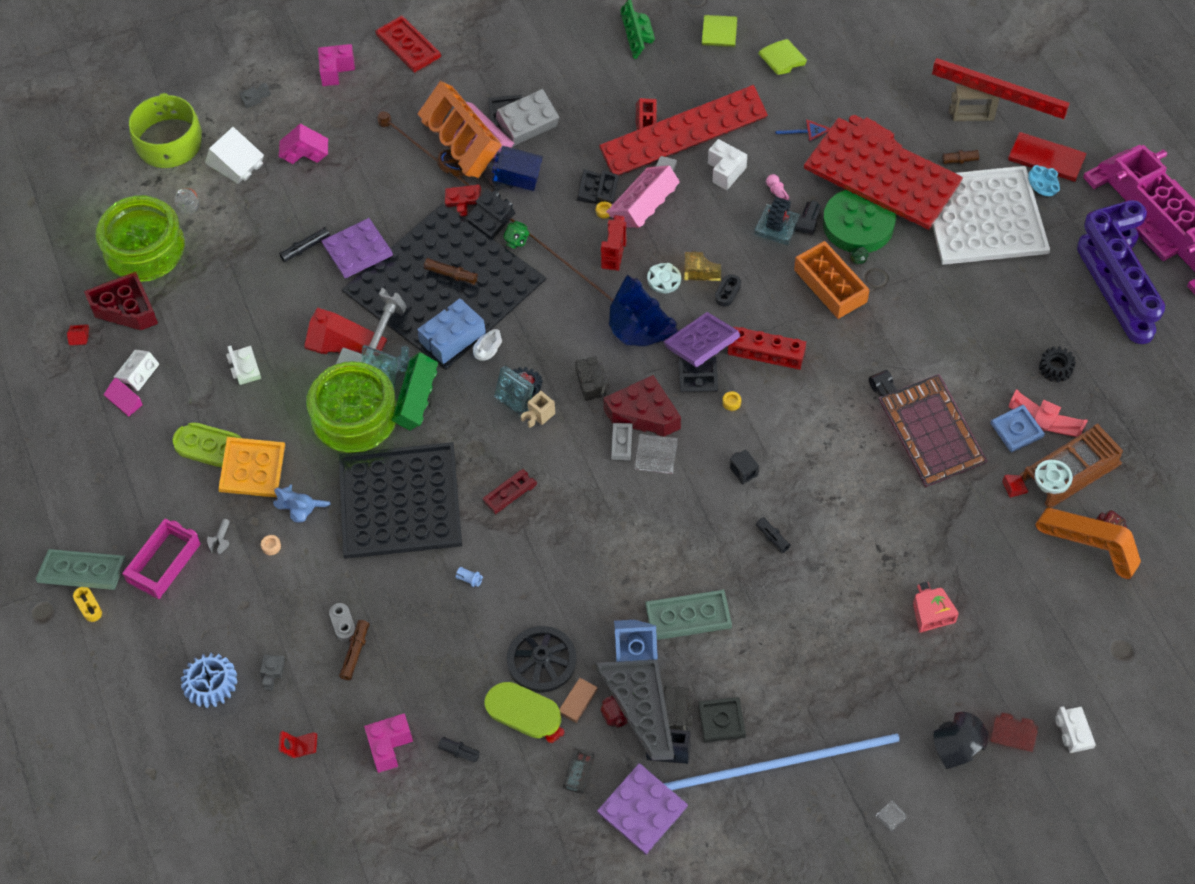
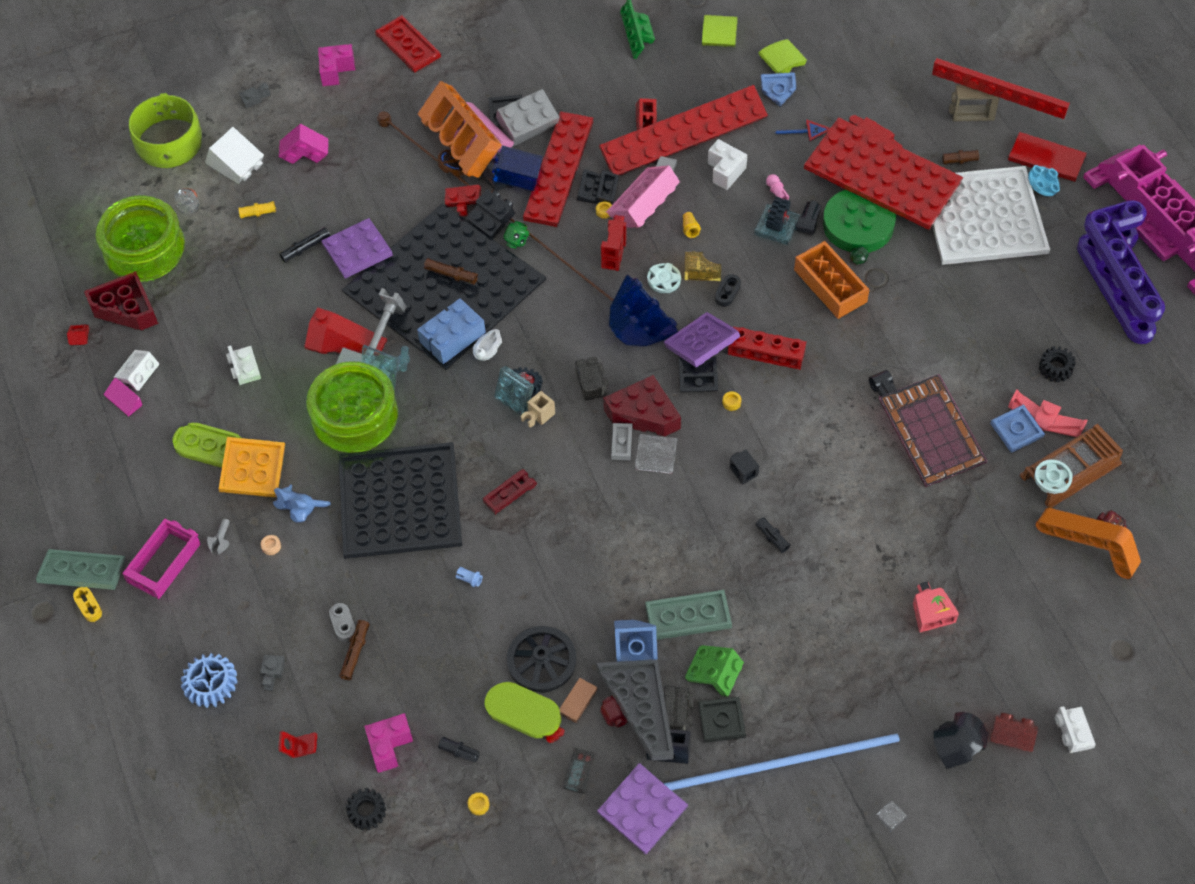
(257, 209): none -> yellow pin
(370, 820): none -> black tyre
(415, 391): green brick -> none
(478, 803): none -> yellow tile
(558, 169): none -> red plate
(690, 225): none -> yellow cone
(715, 667): none -> bright green bracket
(778, 86): none -> medium blue plate
(1014, 485): red slope -> none

